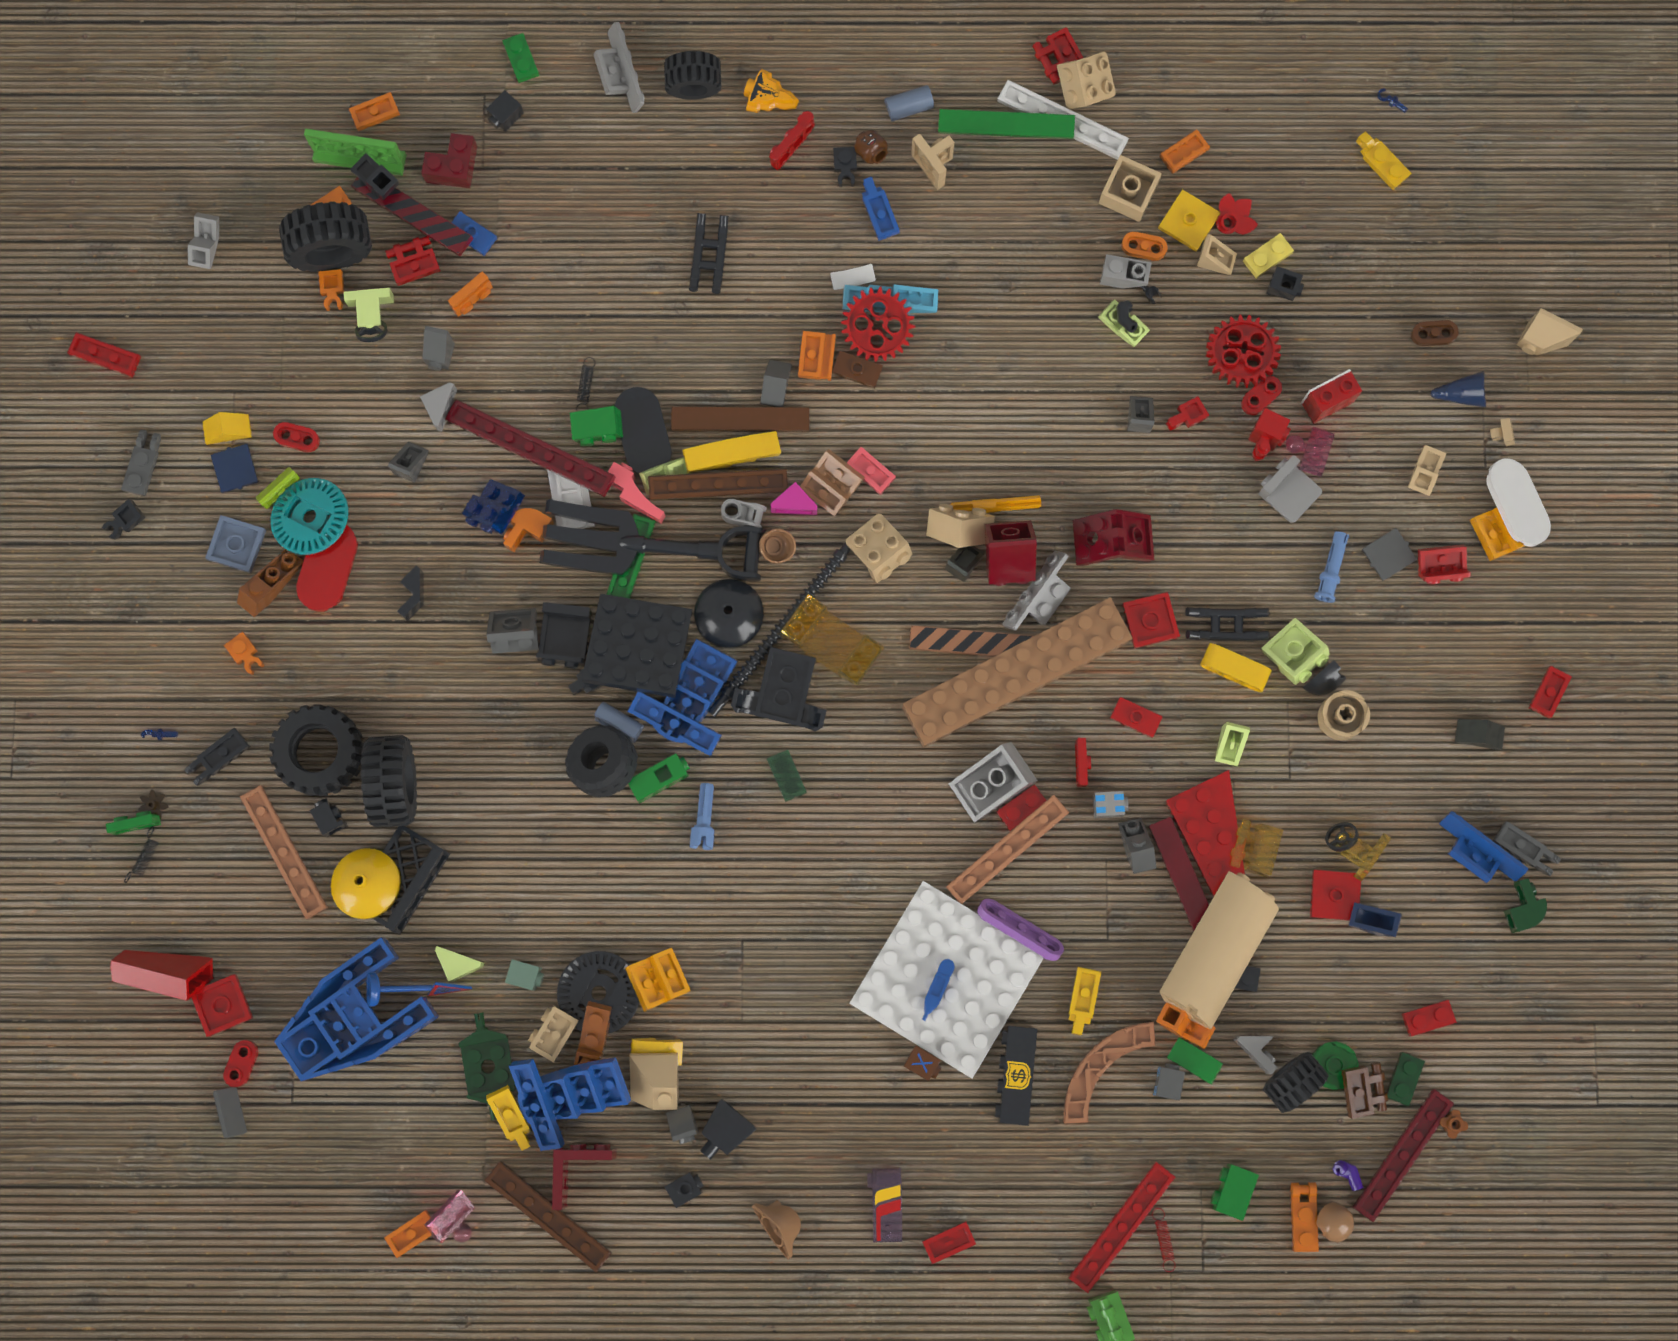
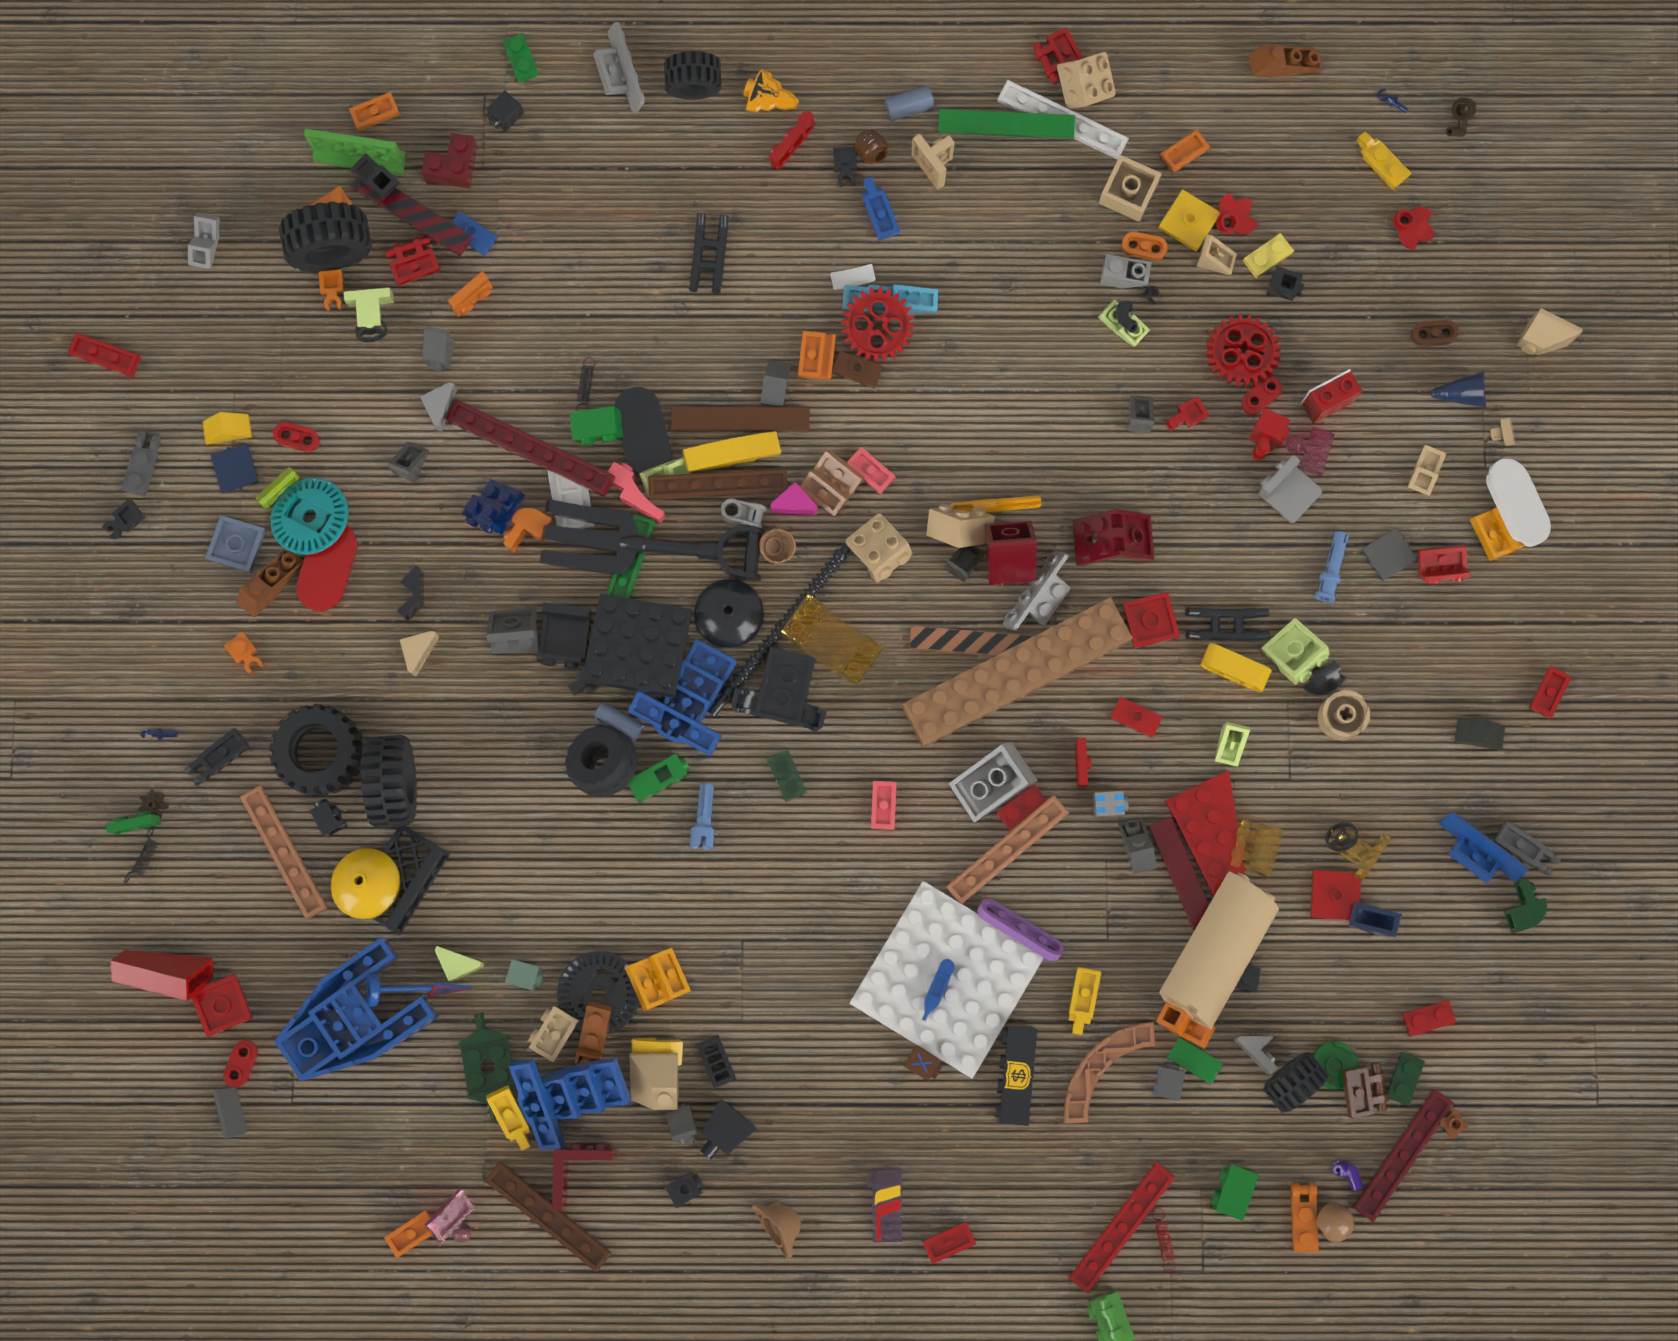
(417, 649): none -> tan slope
(726, 1079): none -> black slope
(883, 805): none -> coral plate
(1282, 60): none -> dark orange slope
(1416, 228): none -> red plate
(1458, 113): none -> dark brown plate

